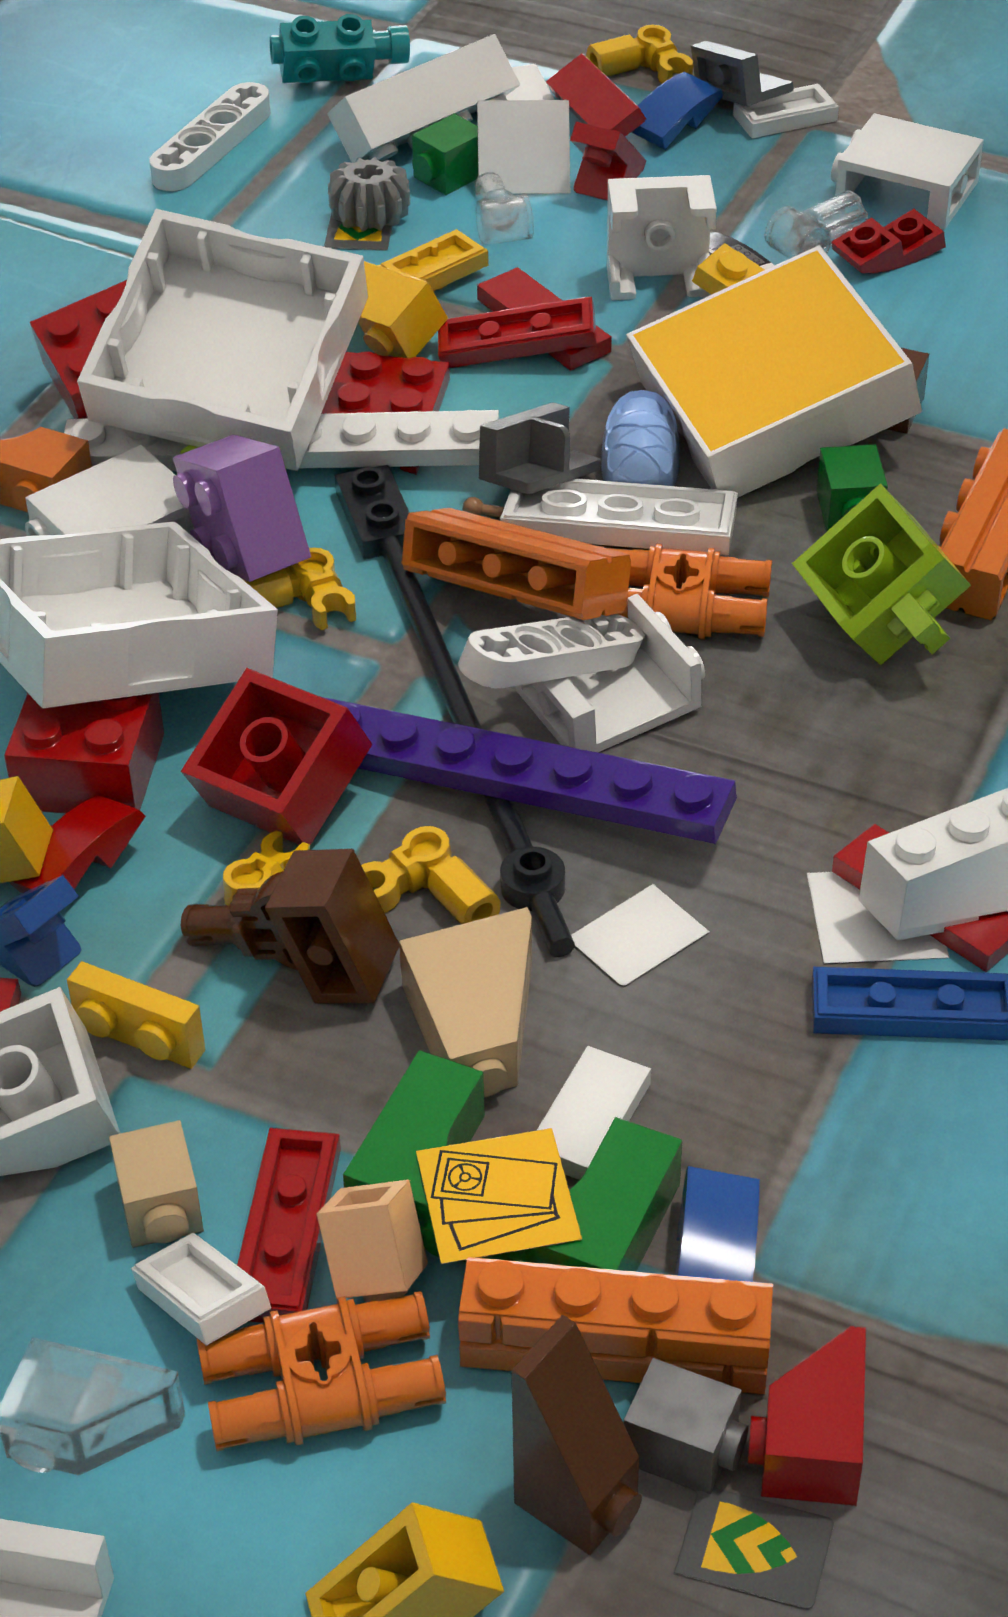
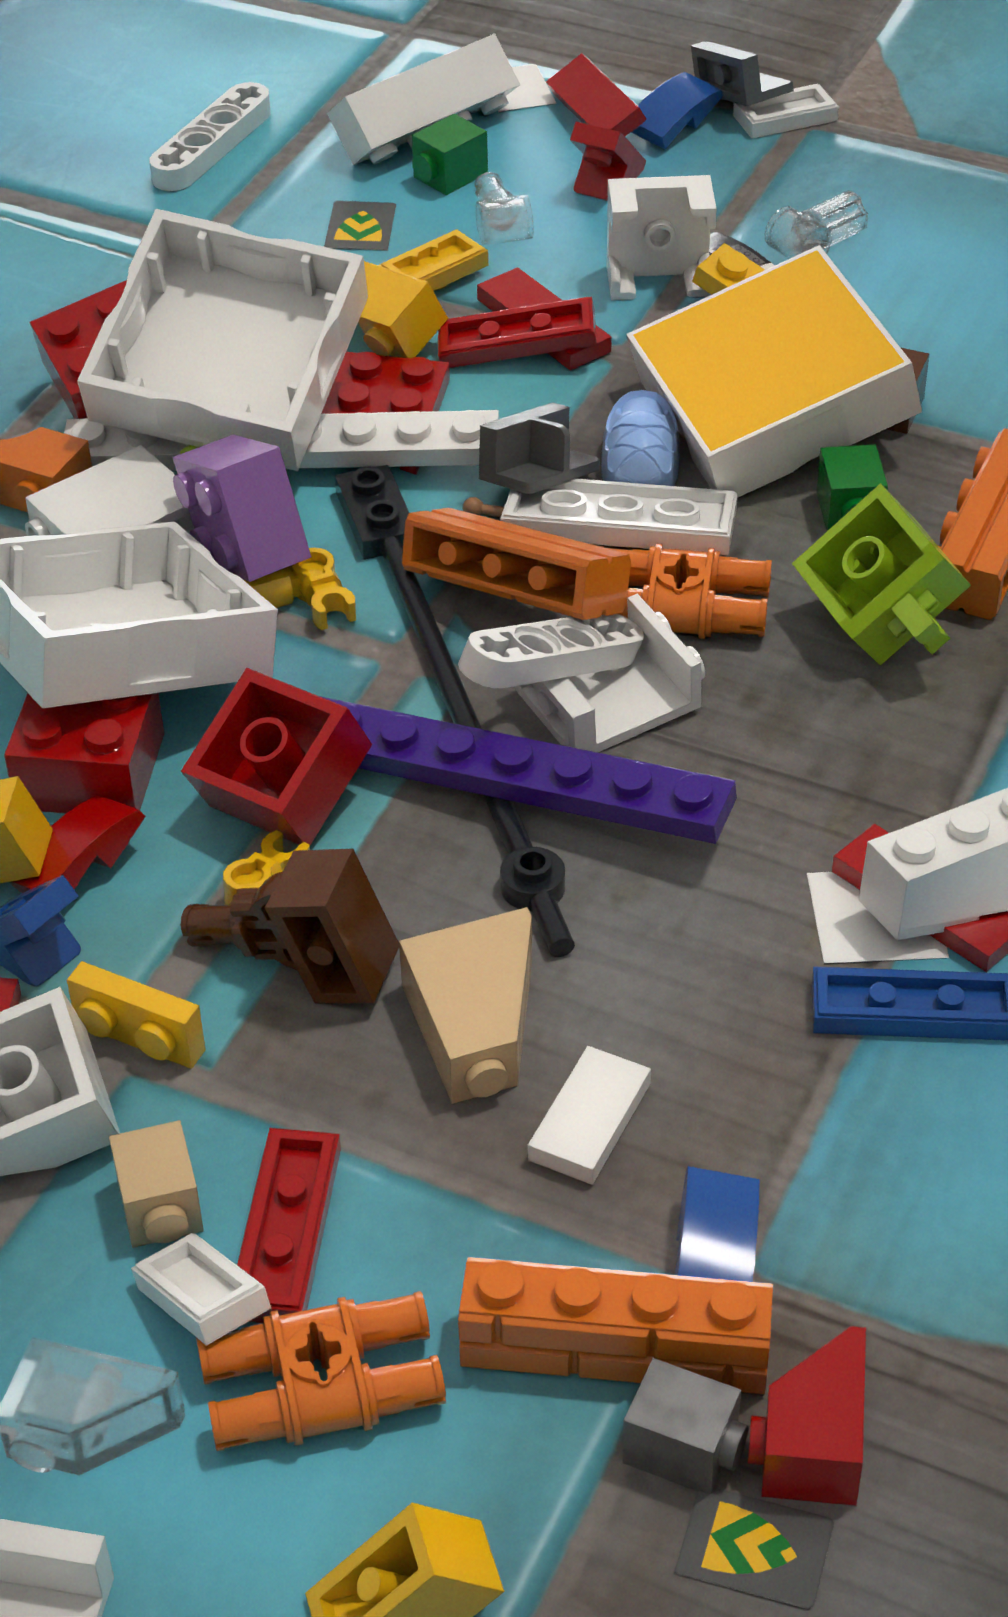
(334, 53): teal brick -> none
(369, 193): light grey gear -> none
(373, 1240): light nougat brick -> none
(428, 863): yellow bar -> none
(497, 1195): yellow sticker -> none
(525, 144): white sticker -> none
(570, 1444): reddish brown slope -> none
(614, 1202): green arch -> none
(638, 935): white sticker -> none
(649, 49): yellow bar -> none
(890, 247): red slope -> none
(915, 157): white panel -> none

